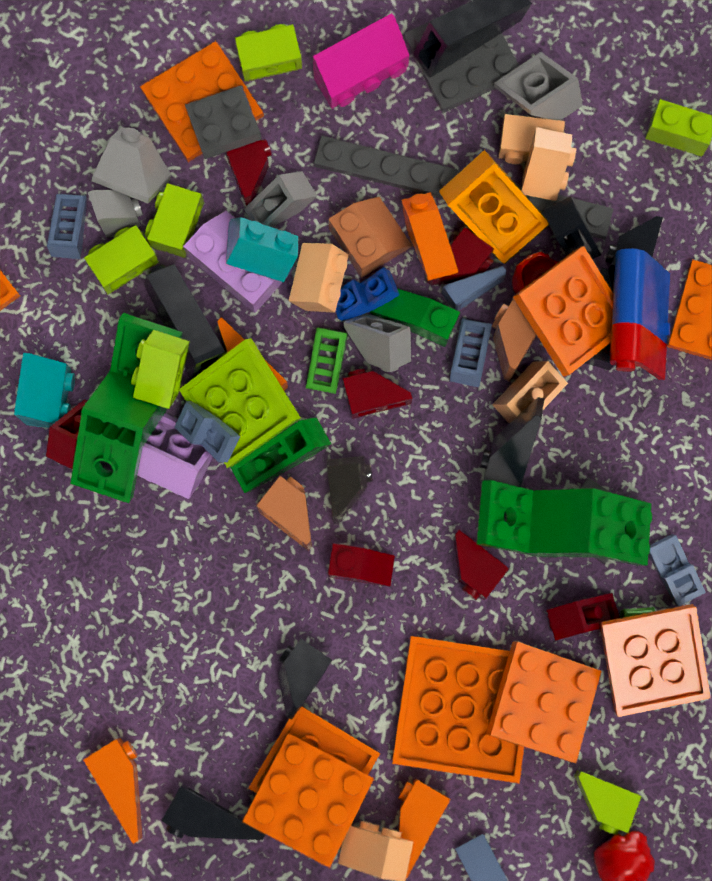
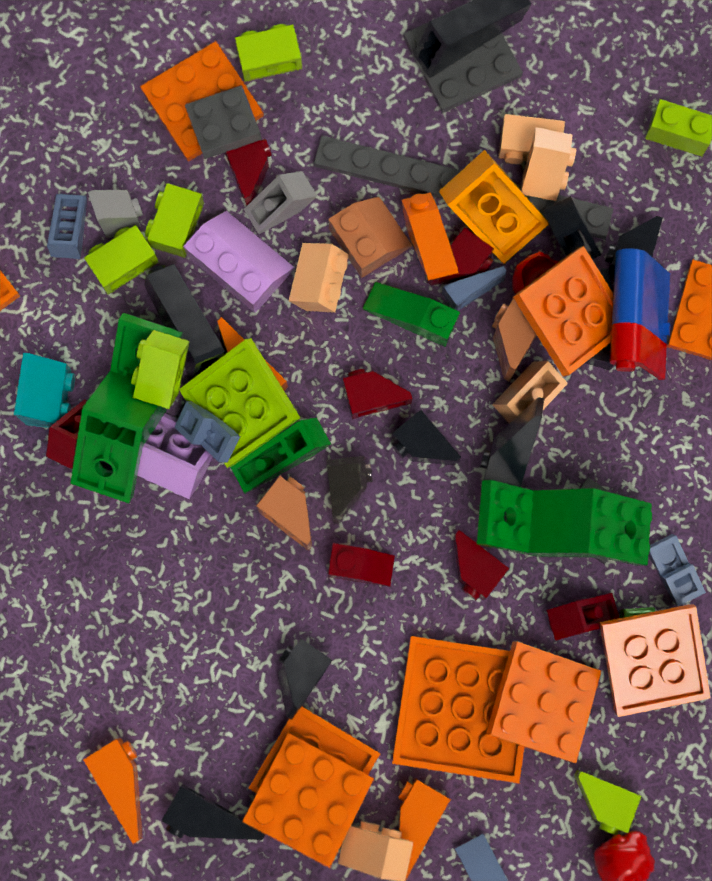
(132, 166): light grey slope -> none
(261, 248): teal slope -> none
(338, 361): bright green slope -> none
(361, 62): dark pink slope -> none
(366, 296): blue slope -> none
(380, 341): light grey slope -> none
(423, 442): none -> black slope
(468, 371): sand blue slope -> none
(542, 88): light grey slope -> none

